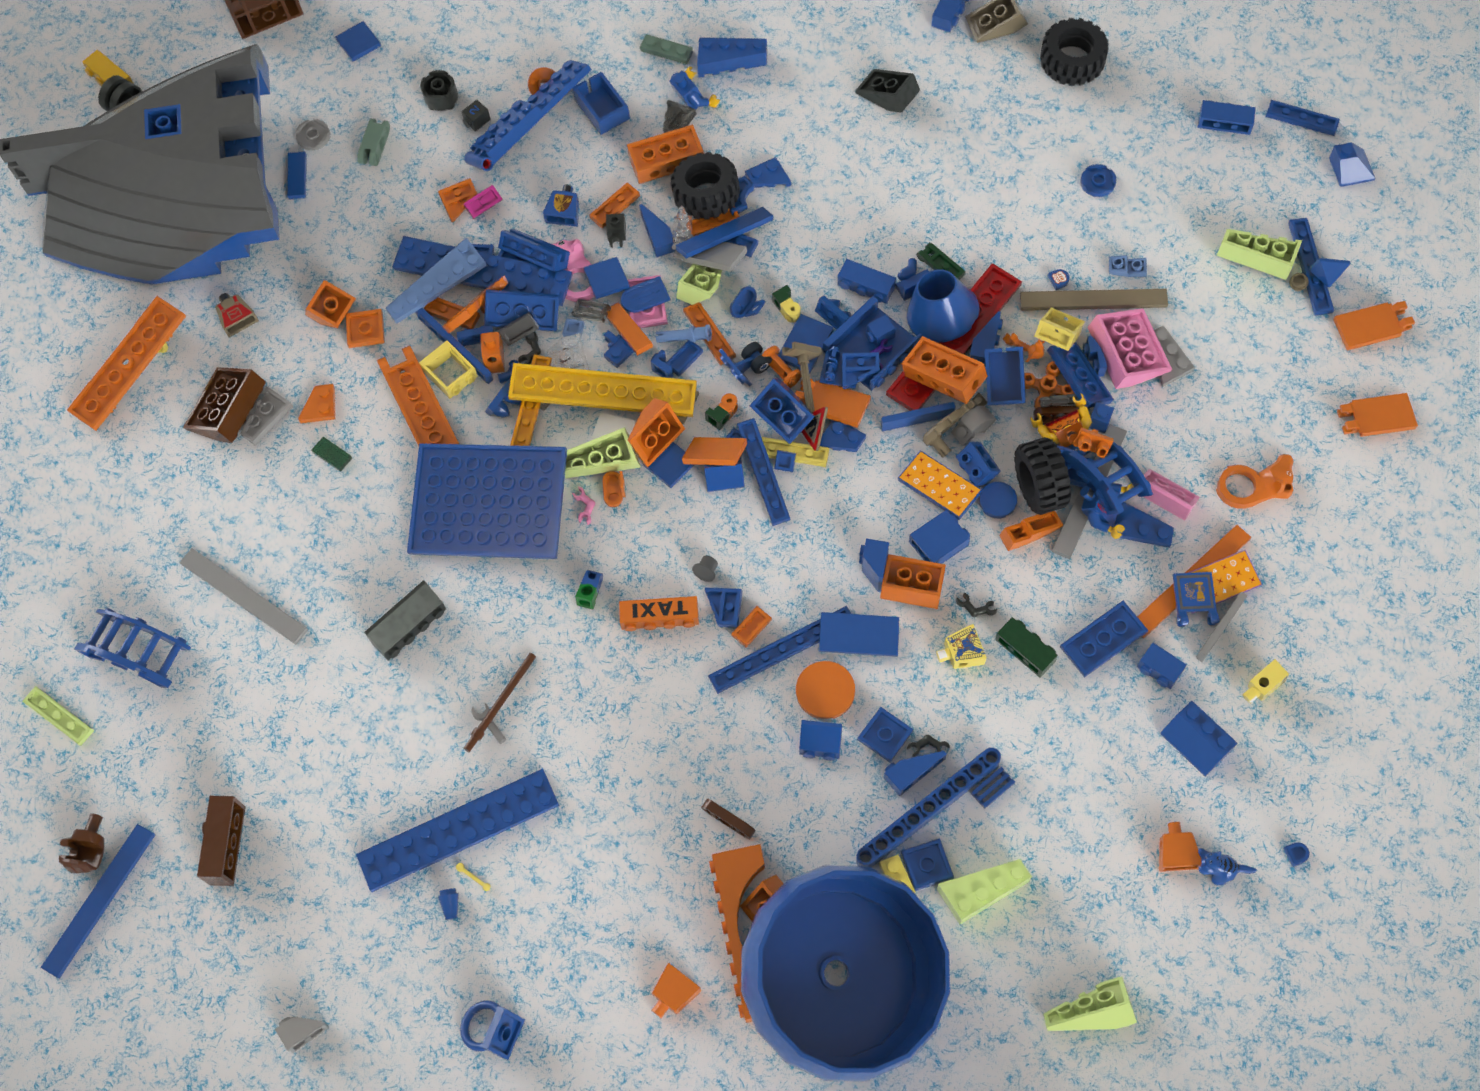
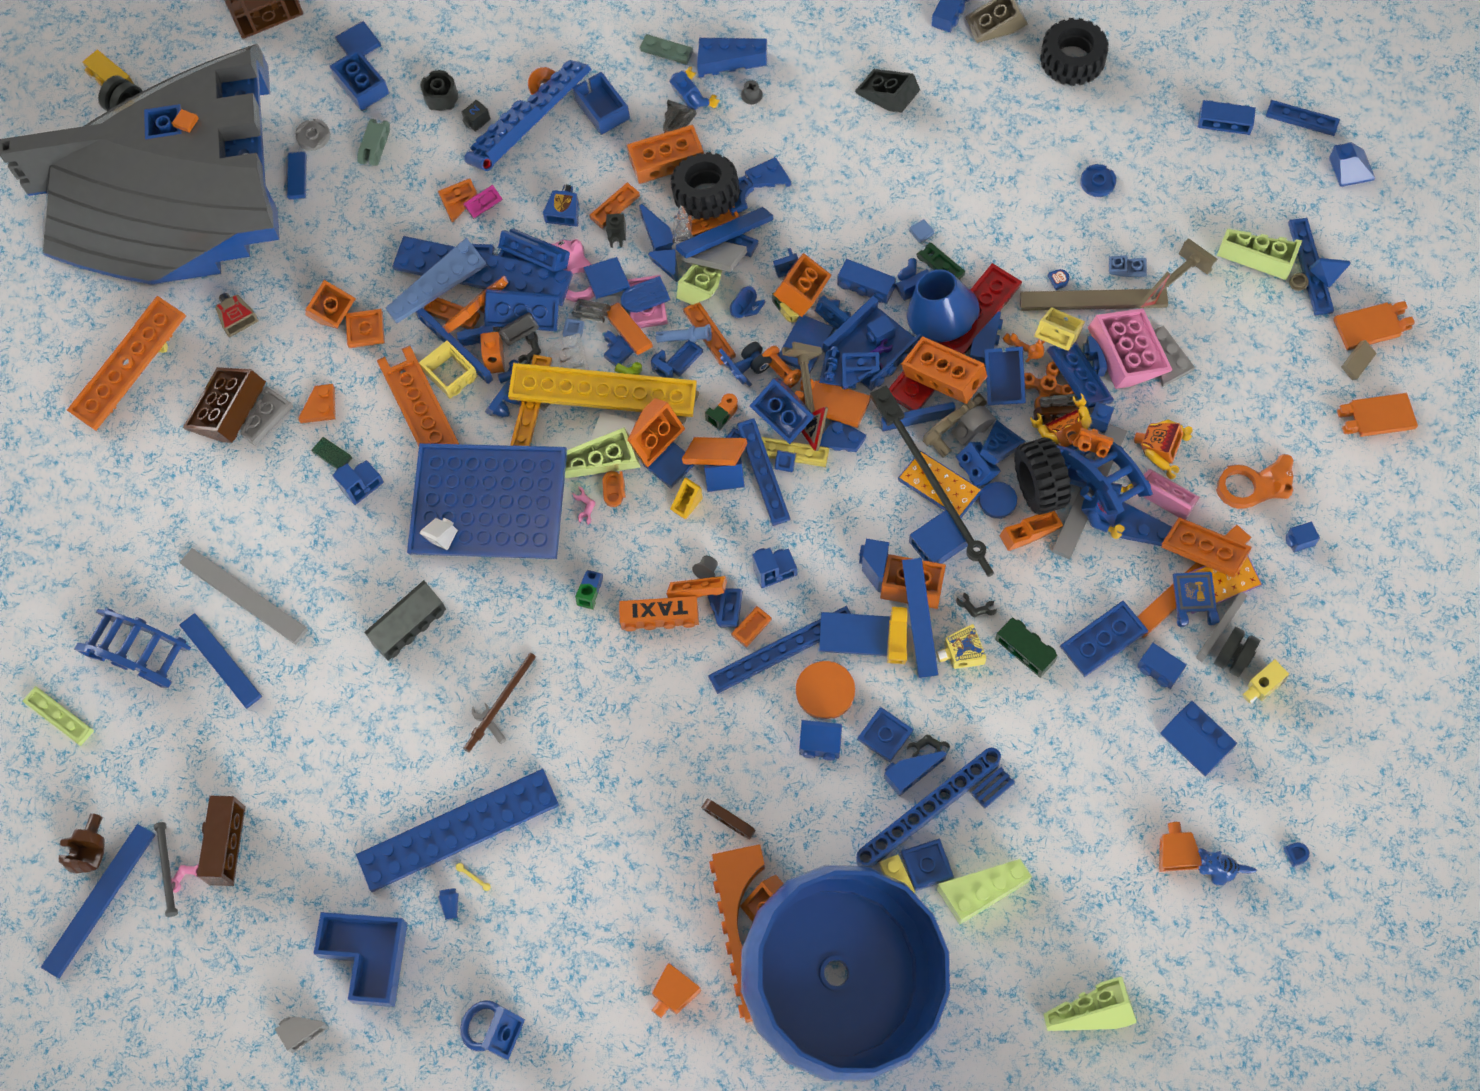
(165, 866): none -> dark grey bar
(183, 869): none -> bright pink arm
(185, 120): none -> orange tile
(220, 661): none -> blue tile
(359, 79): none -> blue brick
(359, 482): none -> blue brick
(375, 948): none -> blue piece
(440, 532): none -> white slope
(635, 369): none -> lime arm
(666, 261): none -> blue slope
(687, 498): none -> yellow slope
(697, 587): none -> orange plate
(751, 93): none -> dark grey piece
(773, 567): none -> blue brick
(784, 264): none -> blue bracket
(802, 285): none -> orange brick
(892, 414): none -> pearl dark grey bar
(897, 636): none -> yellow leg
(920, 617): none -> blue tile
(921, 231): none -> medium blue tile
(1000, 443): none -> blue wing
(1162, 442): none -> torso
(1194, 257): none -> dark tan piece
(1206, 547): none -> orange piece
(1239, 653): none -> pearl dark grey wheel
(1302, 537): none -> blue brick
(1358, 360): none -> dark tan tile

